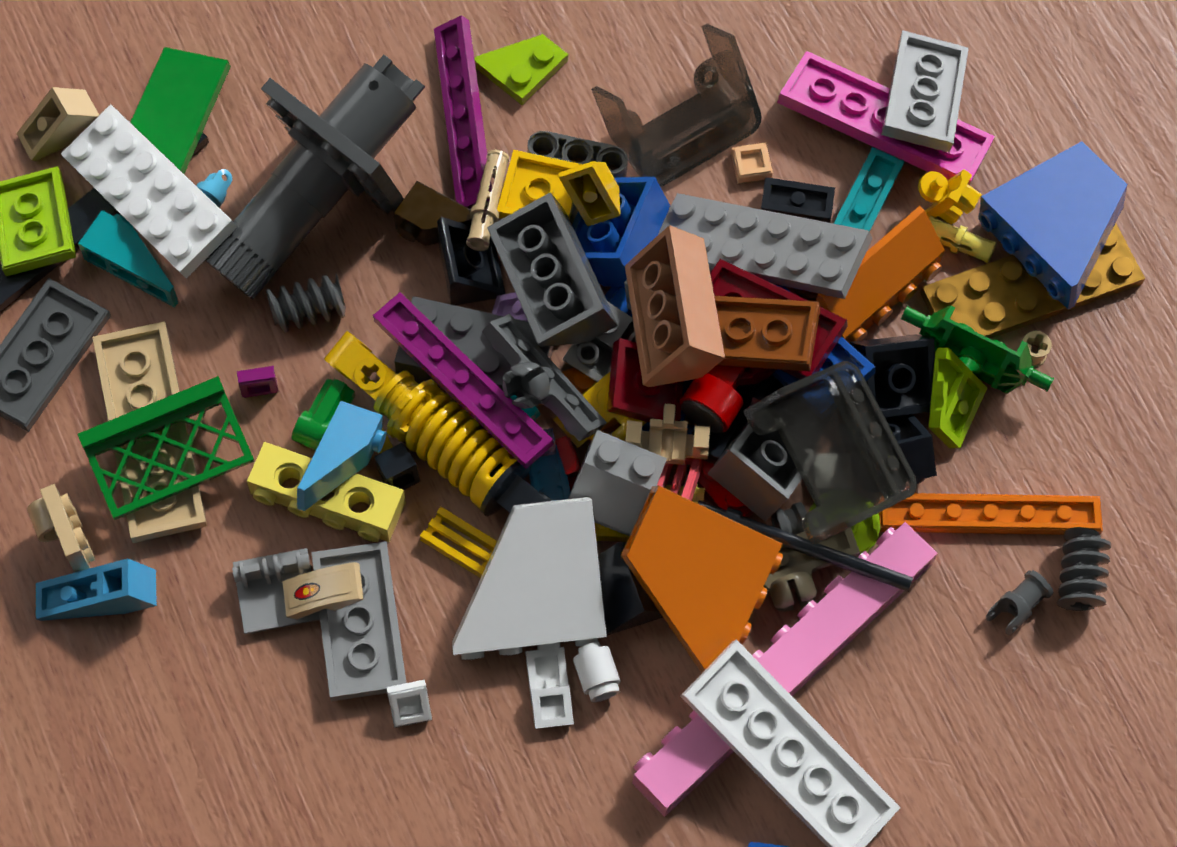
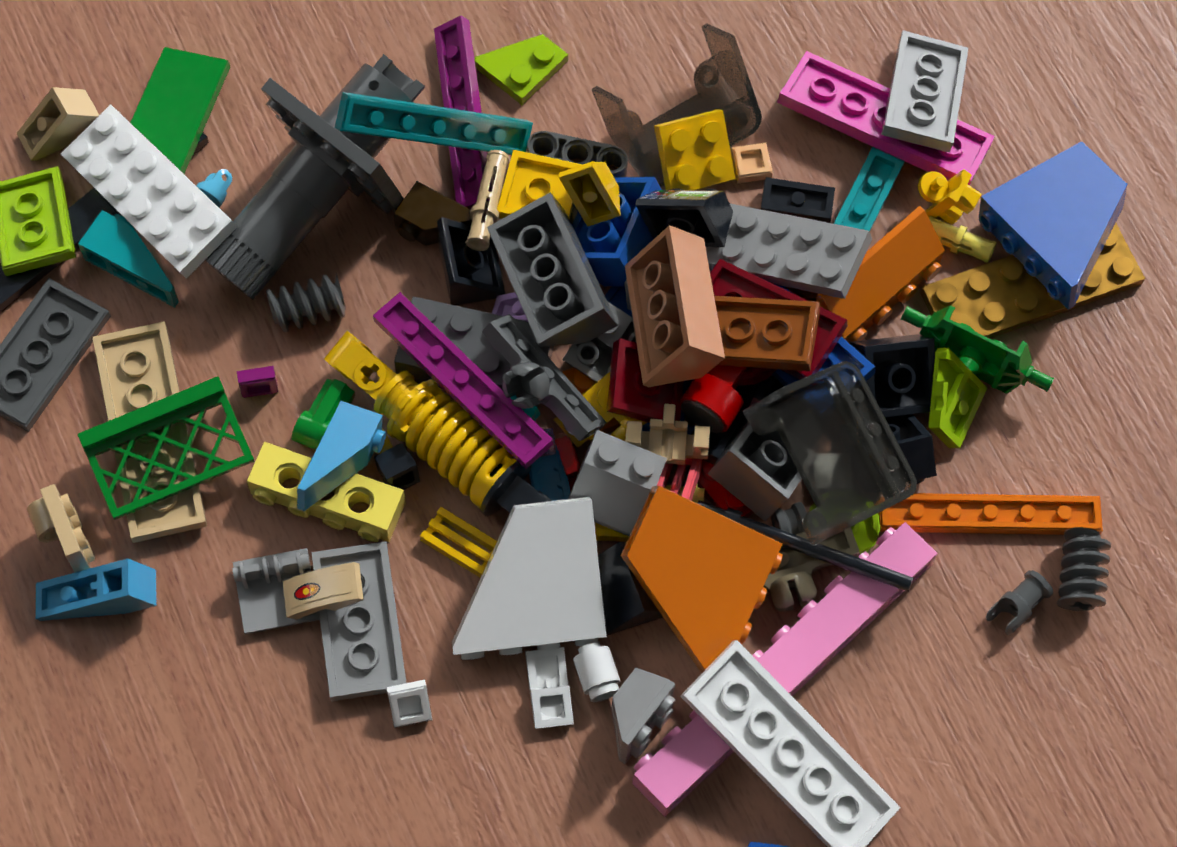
(431, 124): none -> teal tile
(637, 708): none -> light grey slope
(694, 211): none -> black slope
(695, 151): none -> yellow plate
(1043, 342): tan axle -> none

